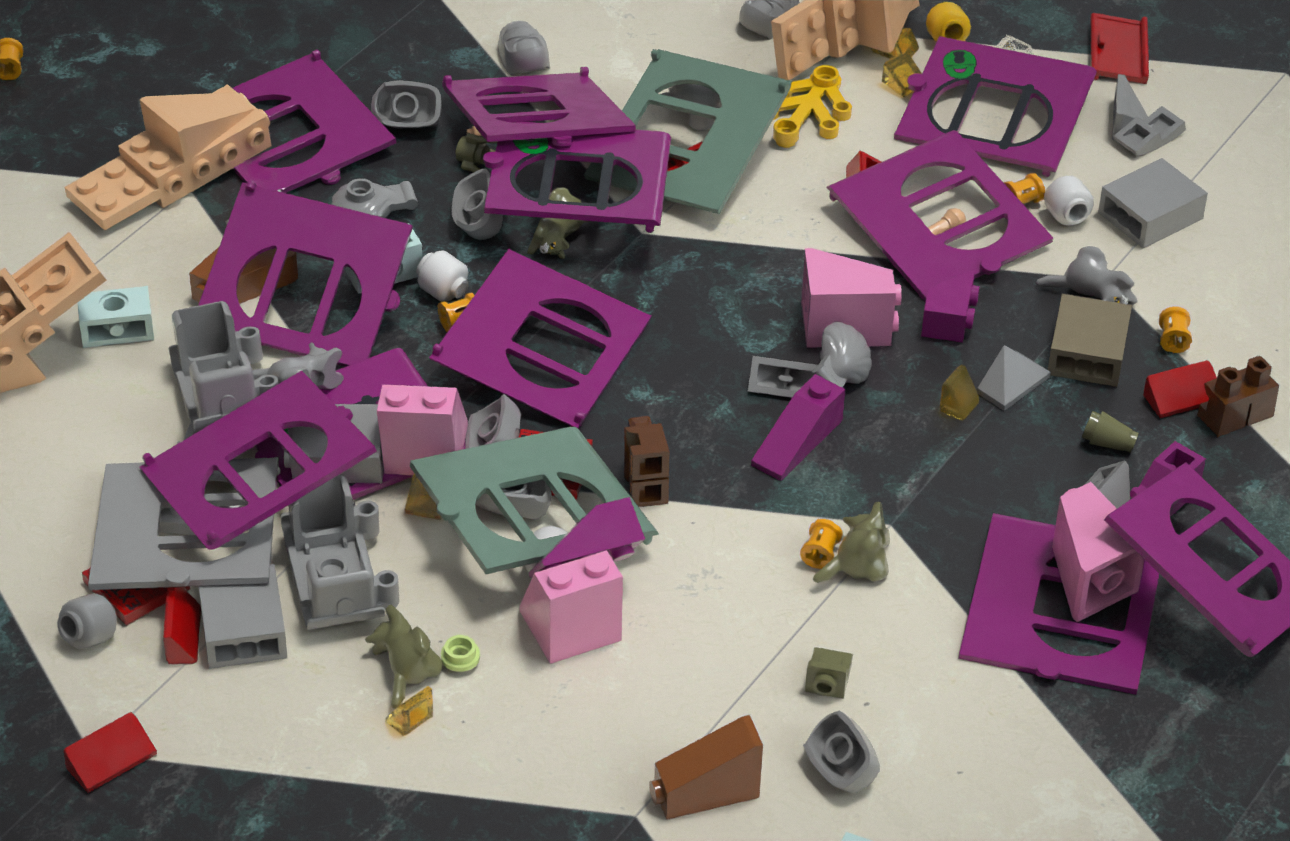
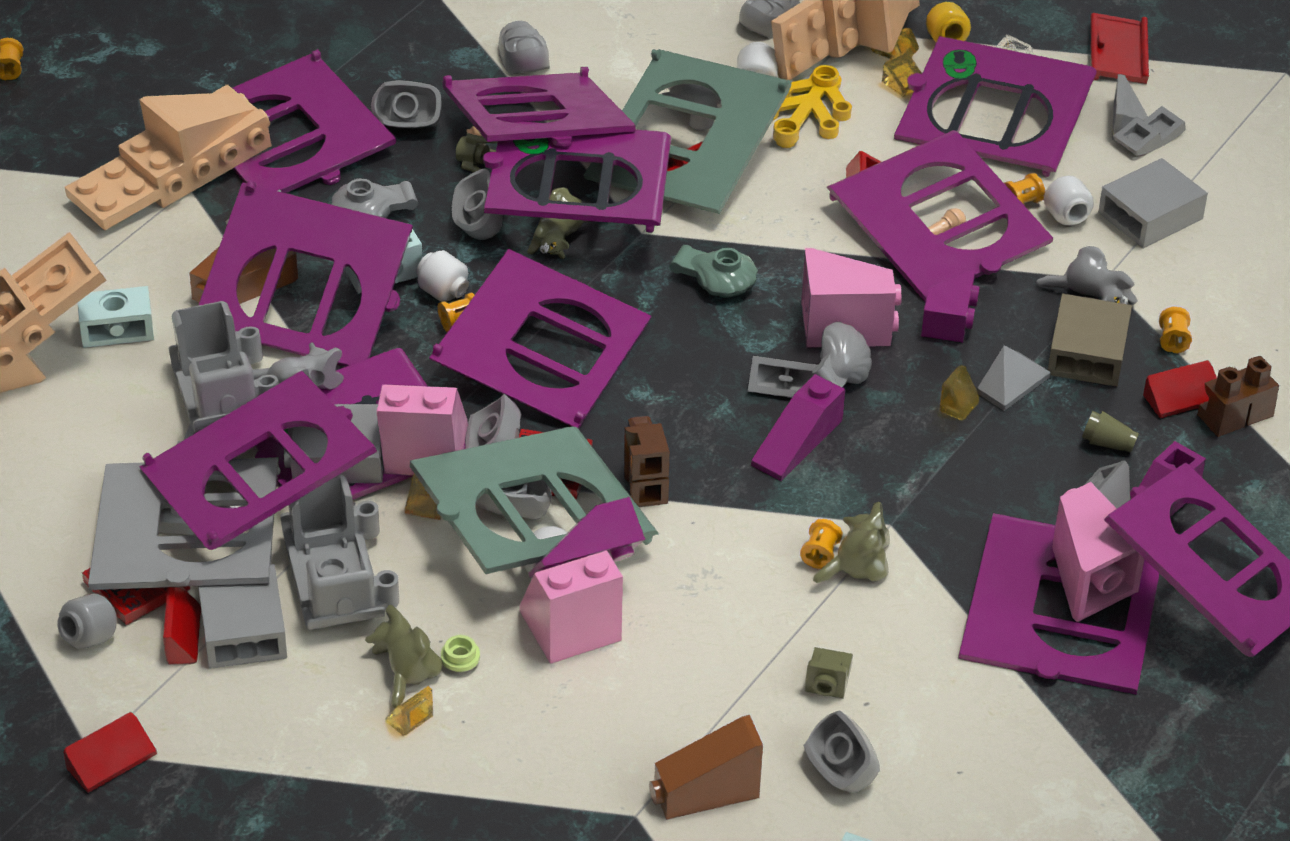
(718, 272): none -> sand green animal
(758, 58): none -> white head

